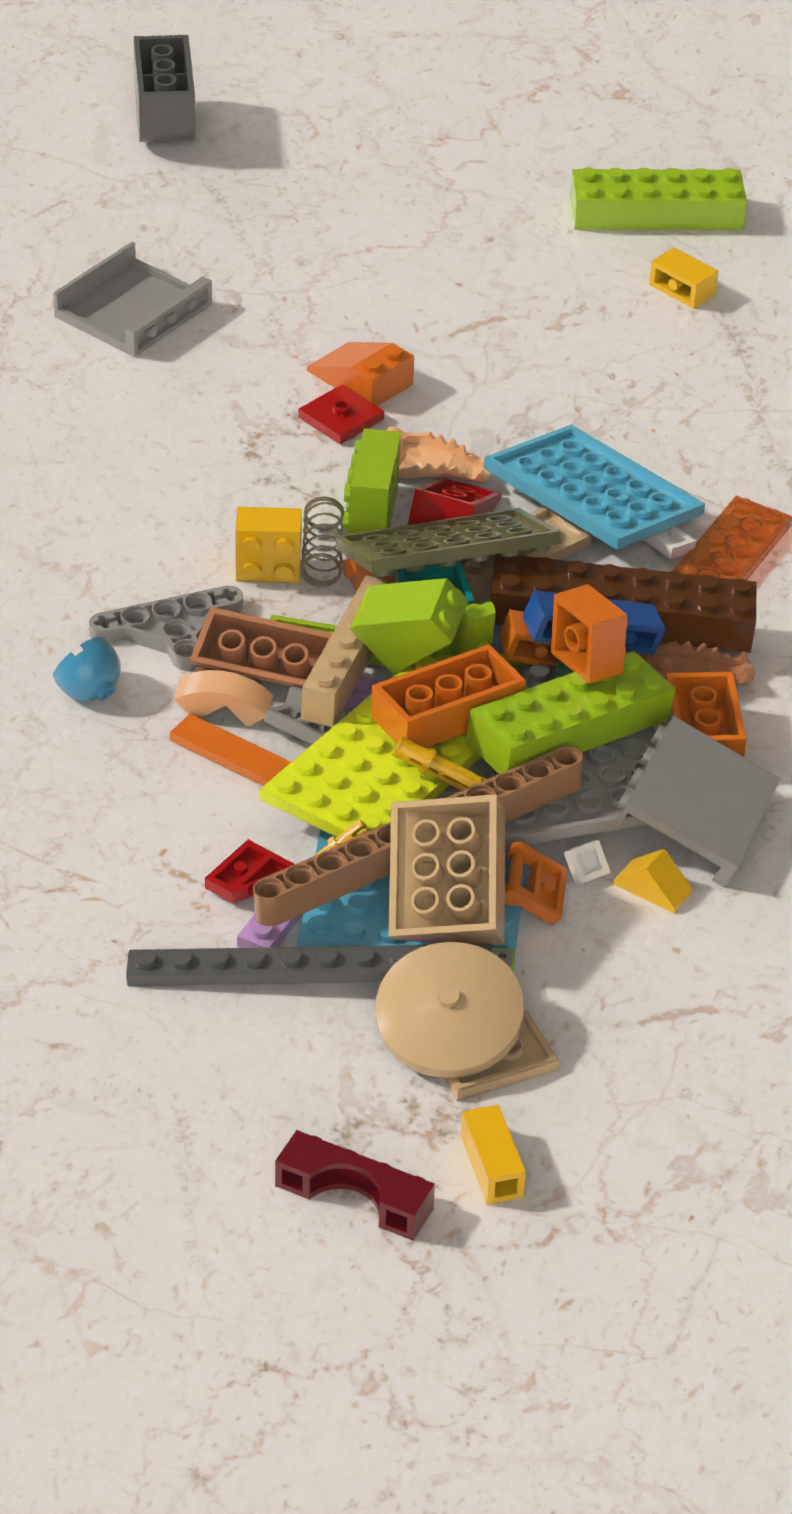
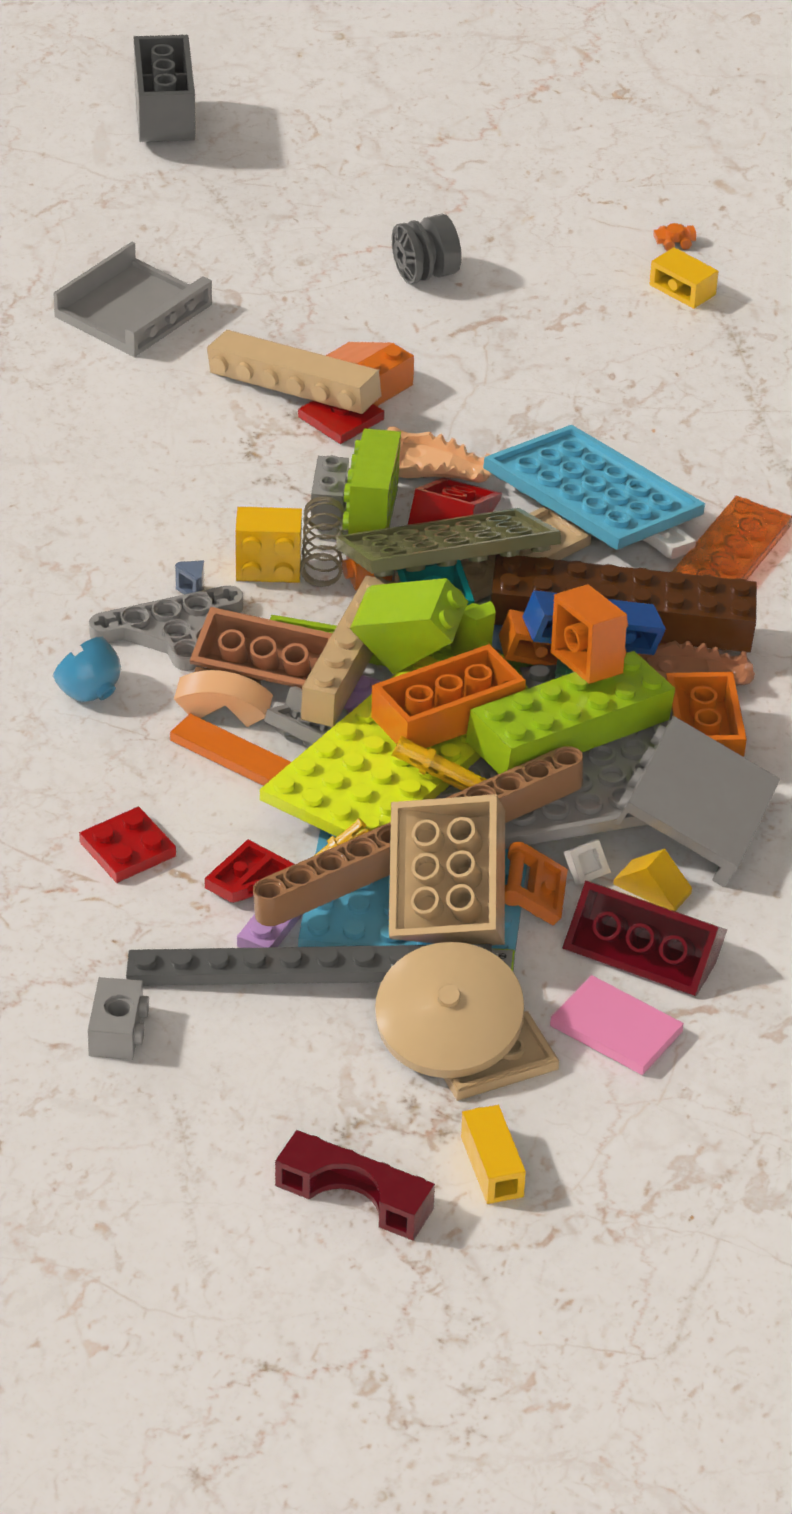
(116, 1018): none -> light grey brick
(127, 844): none -> red plate
(189, 576): none -> sand blue slope
(294, 371): none -> tan brick
(329, 481): none -> light grey brick
(426, 248): none -> dark grey wheel
(616, 1024): none -> bright pink tile
(644, 938): none -> dark red slope
(658, 199): lime brick -> none
(675, 233): none -> orange piece

